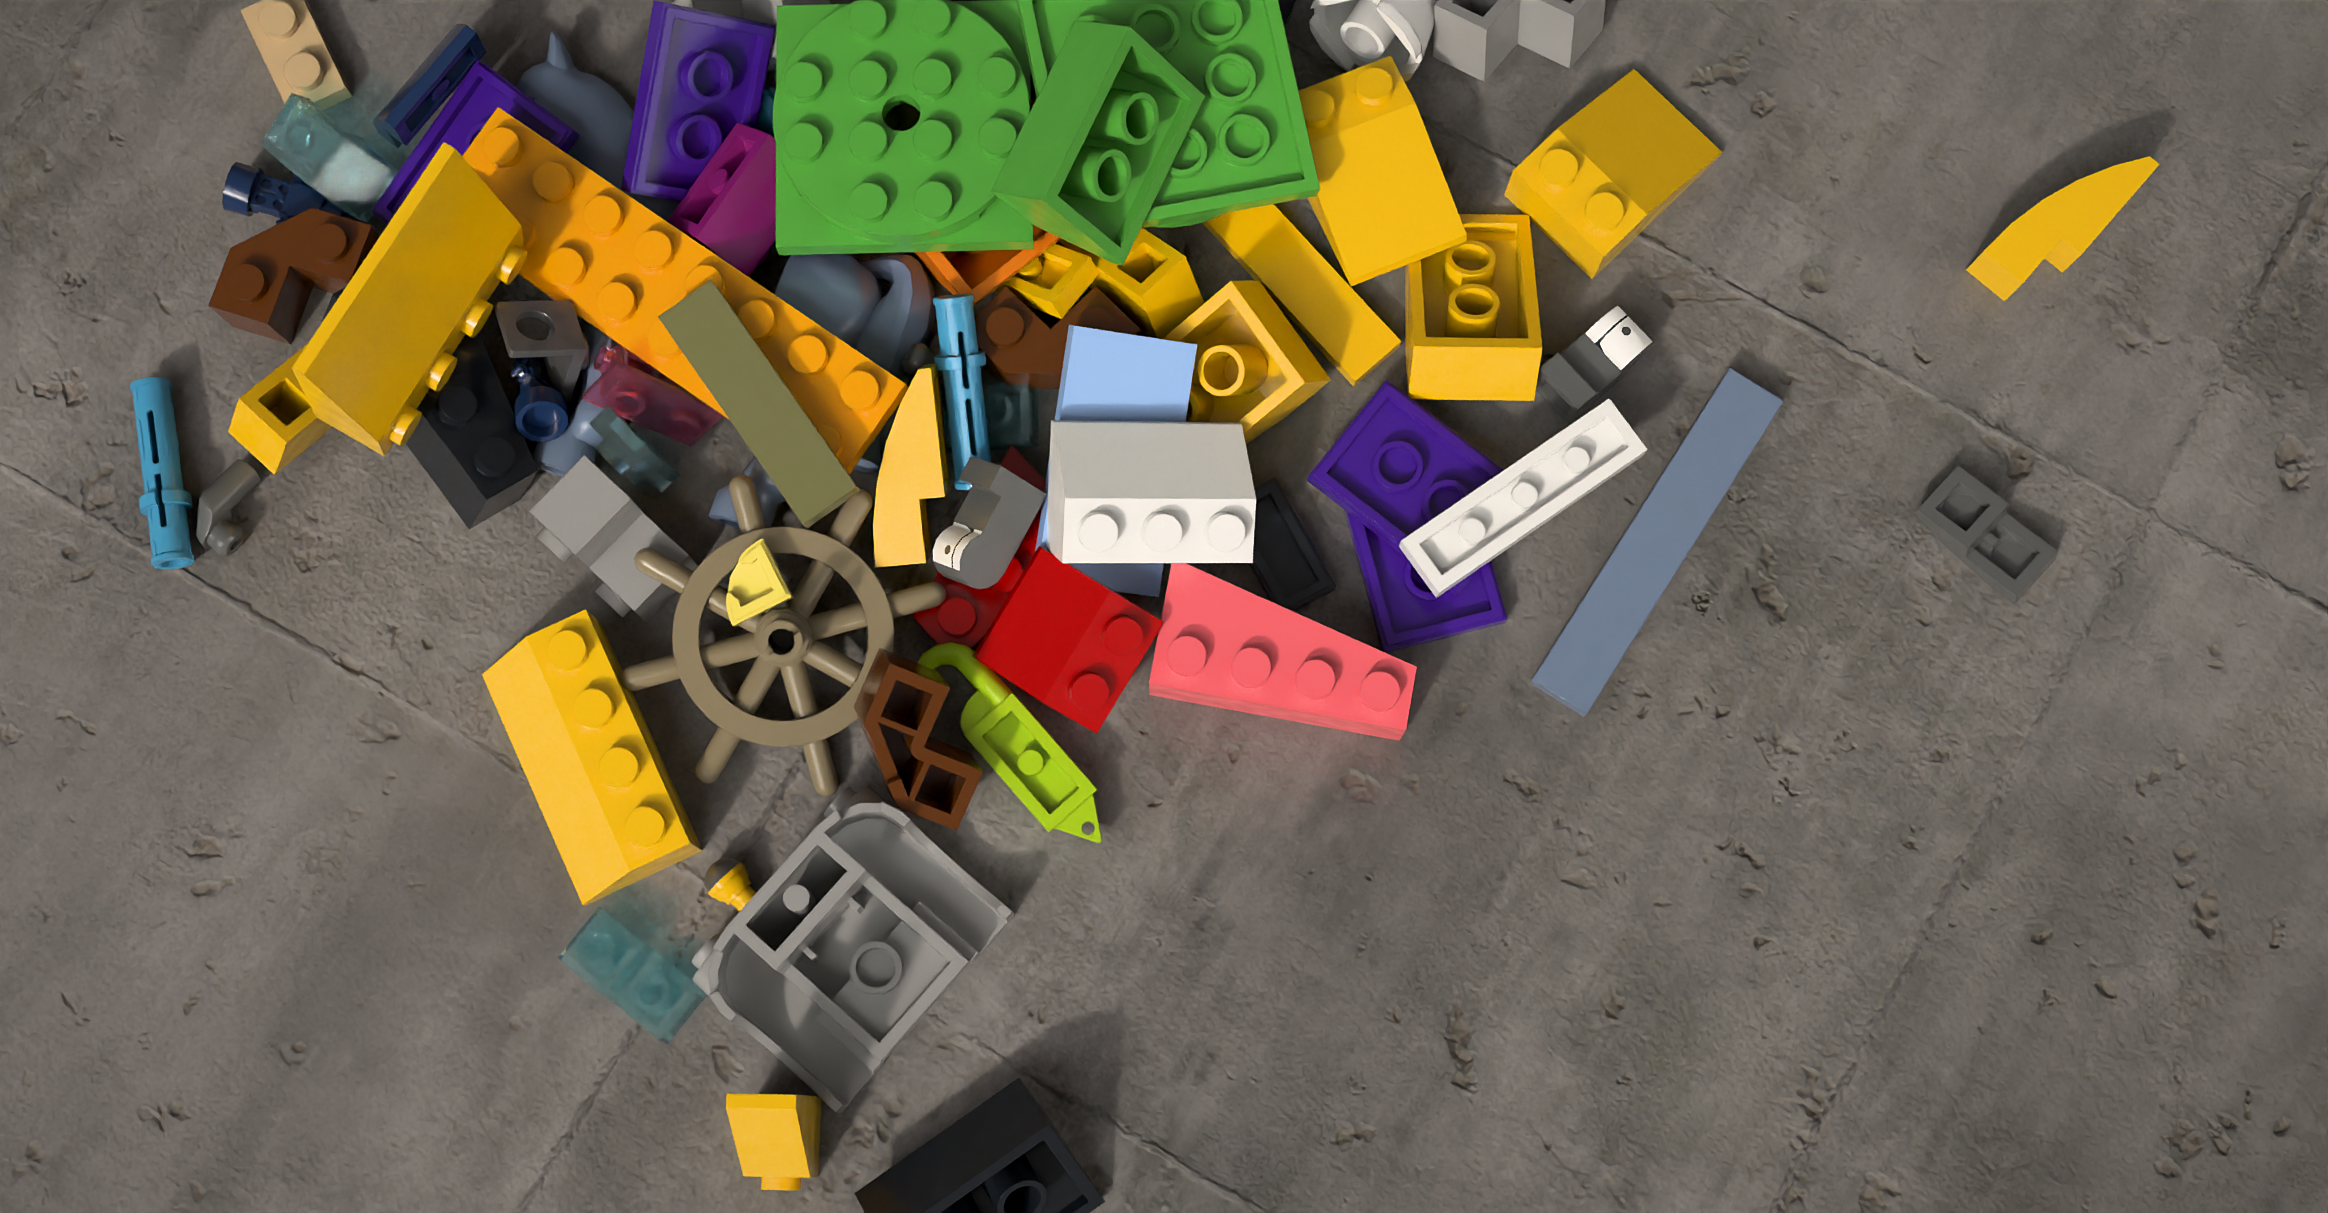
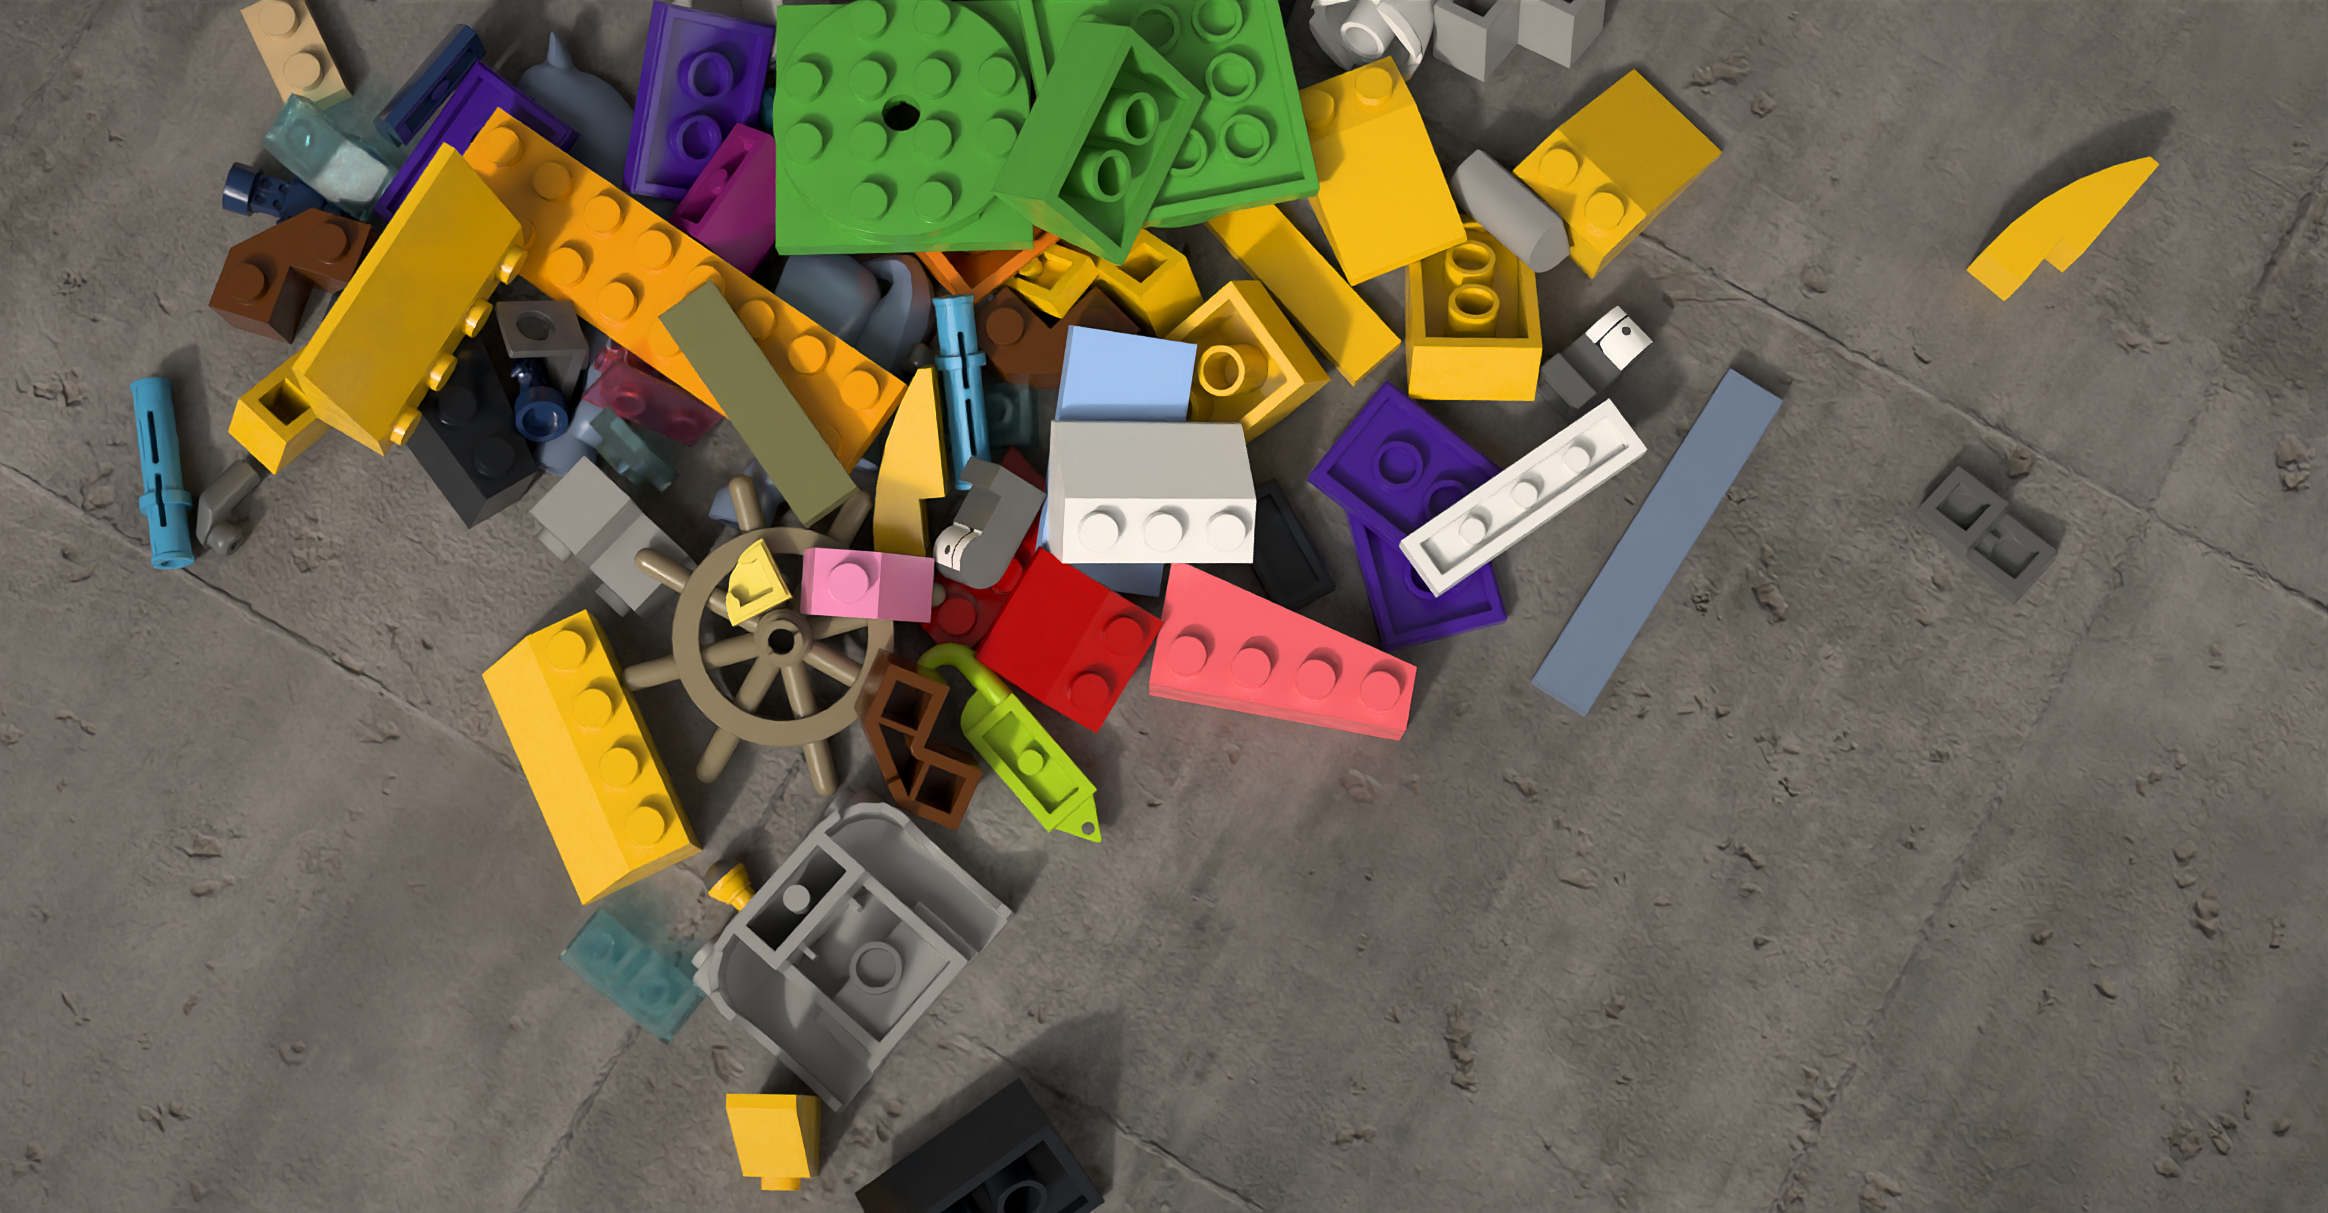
(866, 585): none -> bright pink slope
(1510, 212): none -> light grey brick

